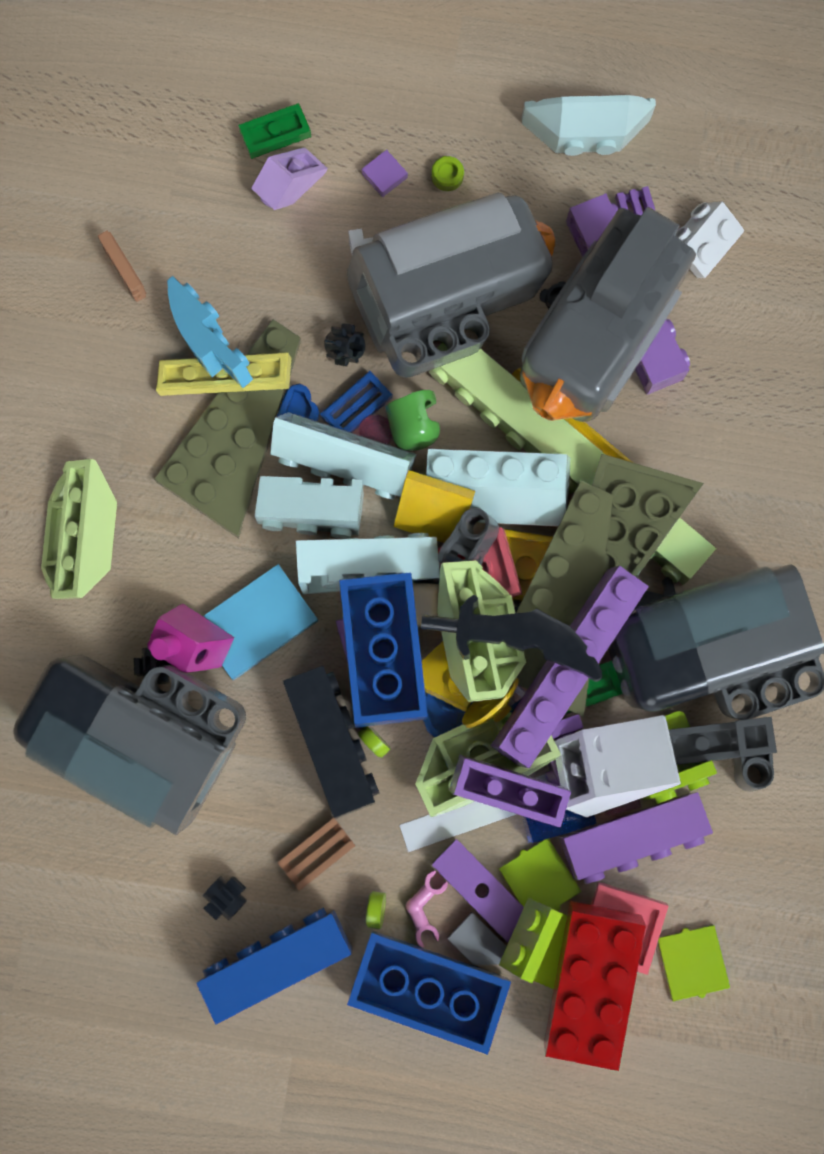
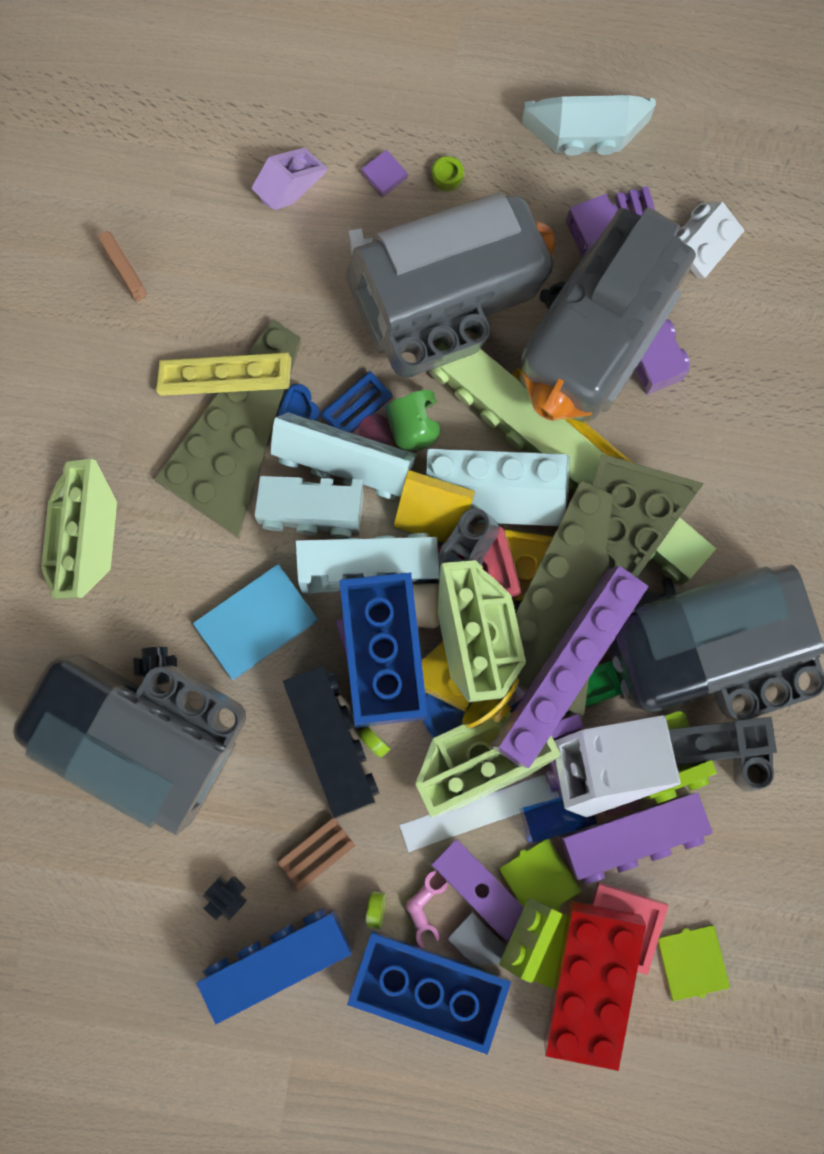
(189, 640): dark pink torso -> none
(203, 334): medium azure slope -> none
(275, 130): green plate -> none
(344, 344): black gear -> none
(510, 791): medium lavender brick -> none
(518, 631): black sword -> none

